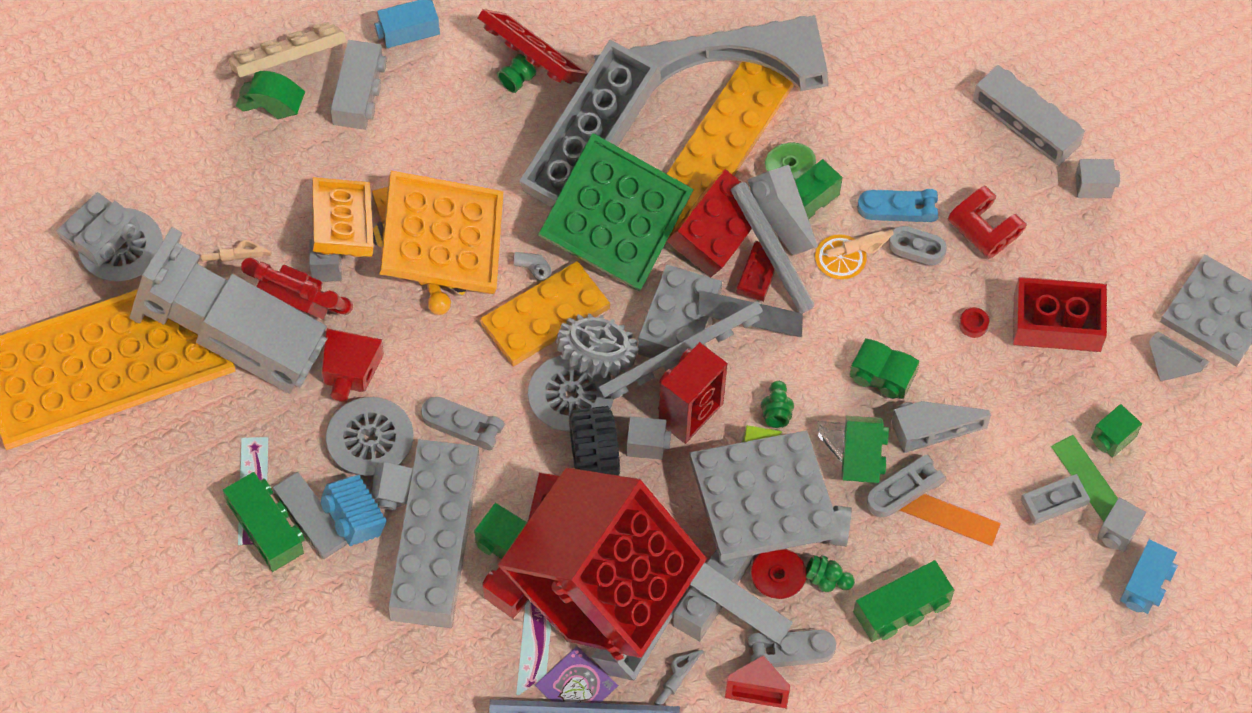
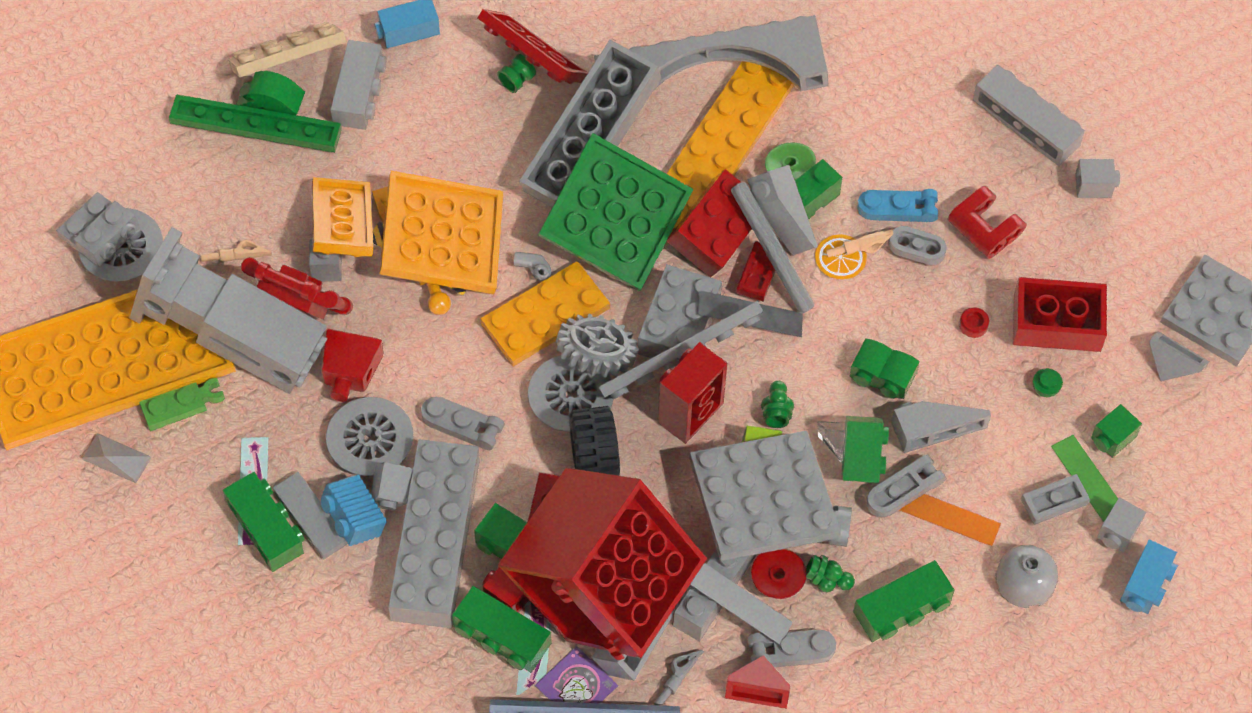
(116, 458): none -> light grey slope
(179, 404): none -> bright green plate
(255, 123): none -> green plate
(501, 630): none -> green brick
(647, 438): light grey brick -> none
(1027, 576): none -> light grey cylinder
(1047, 382): none -> green plate

